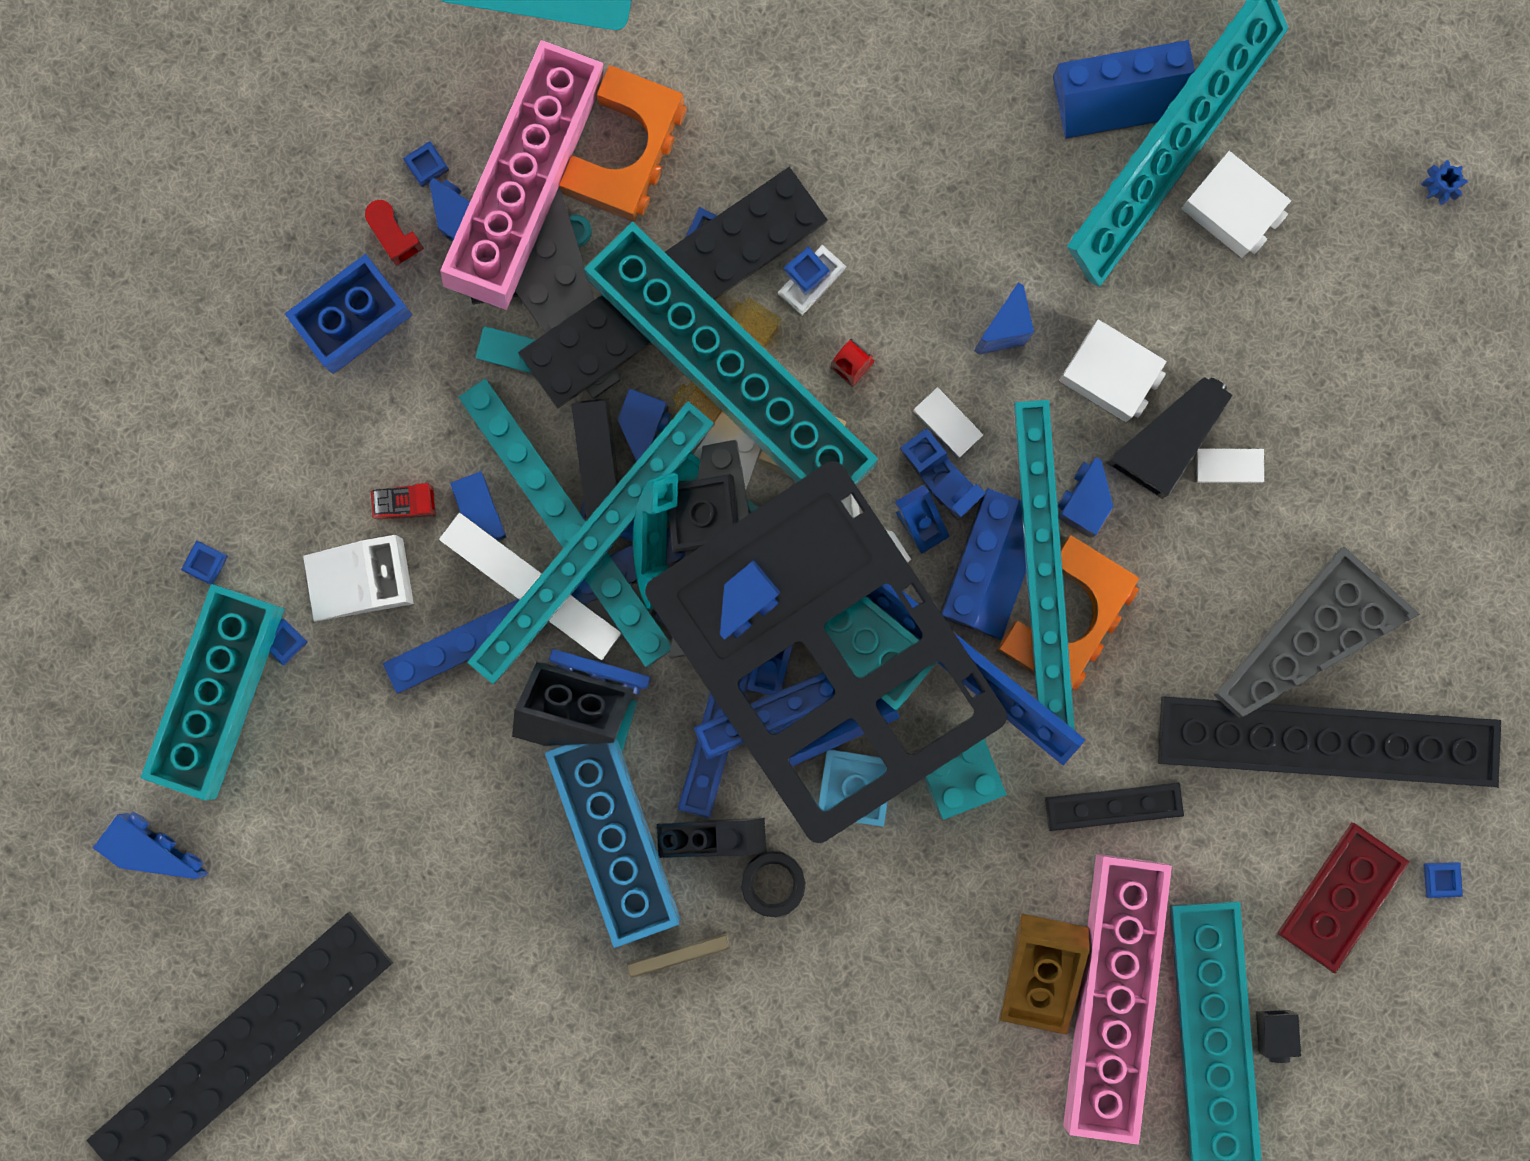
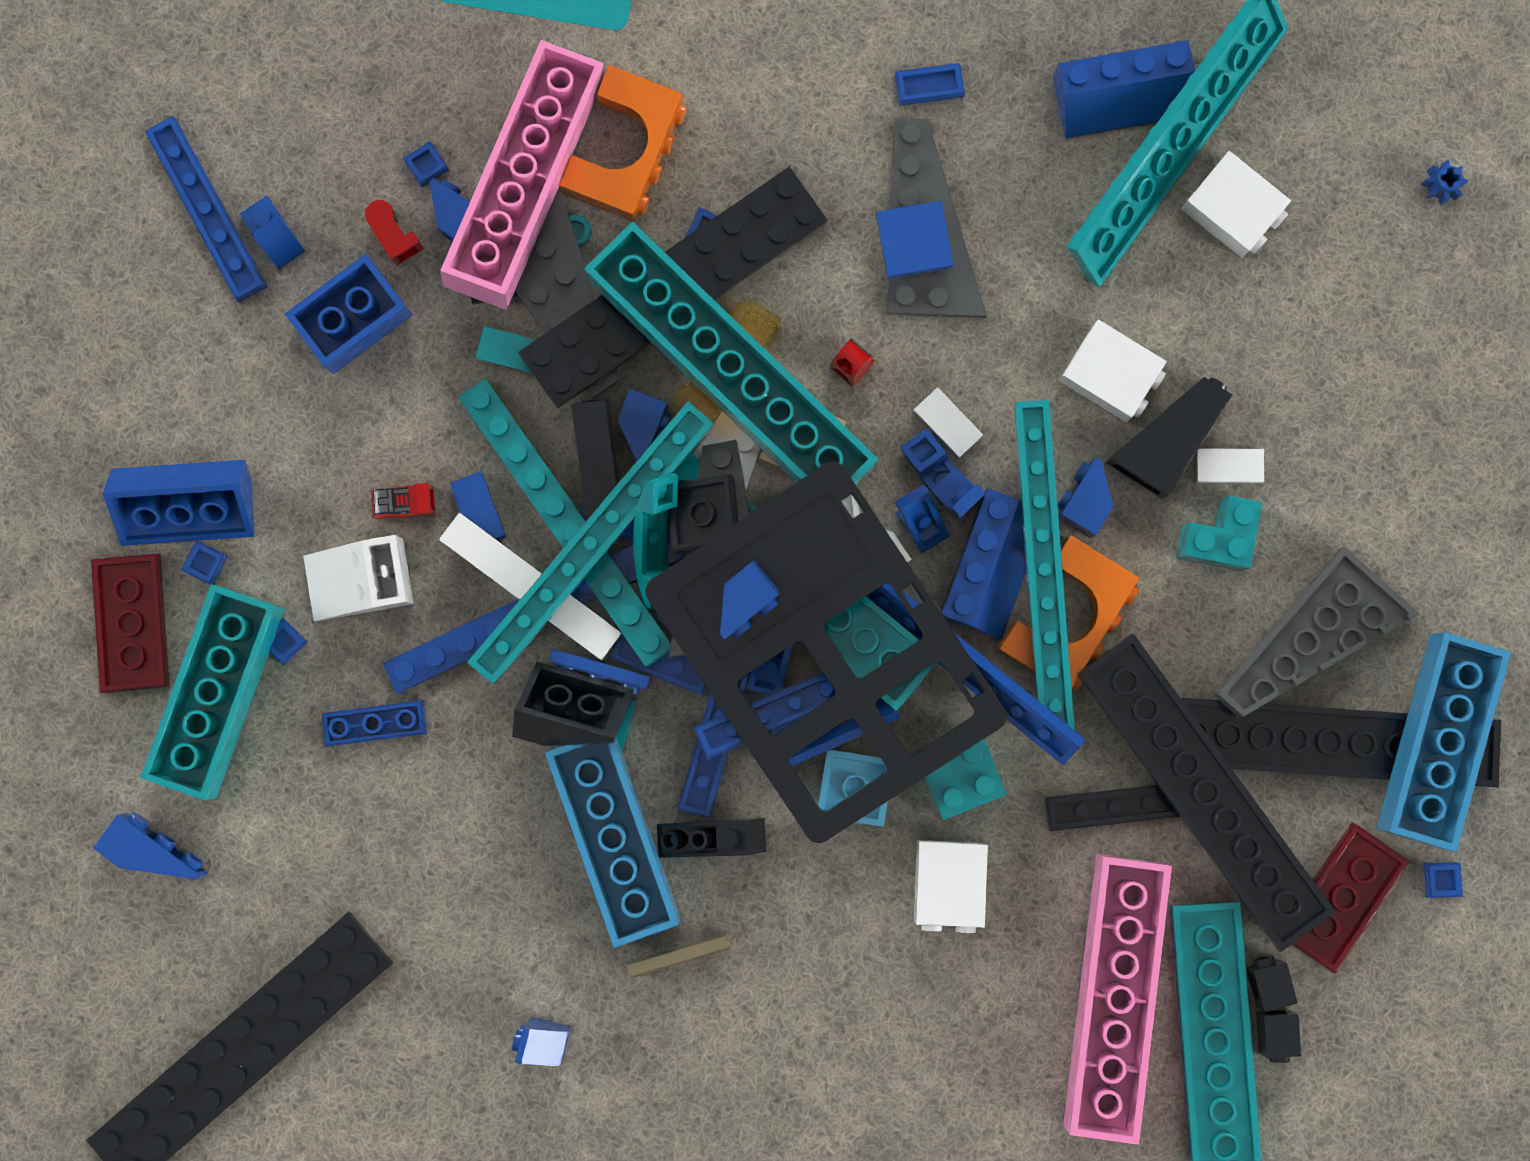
(130, 623): none -> dark red tile
(180, 502): none -> blue slope
(206, 209): none -> blue tile
(272, 232): none -> blue slope
(393, 719): none -> blue tile
(540, 1043): none -> slope
(675, 670): none -> blue tile
(762, 907): black tyre -> none
(797, 299): white tile -> none
(806, 270): blue tile -> none
(914, 239): none -> blue tile
(921, 180): none -> dark grey wing
(929, 84): none -> blue tile
(950, 885): none -> white brick
(1011, 325): blue slope -> none
(1045, 973): pearl gold slope -> none
(1206, 792): none -> black plate
(1229, 542): none -> teal brick
(1271, 983): none -> black brick
(1443, 741): none -> dark azure brick

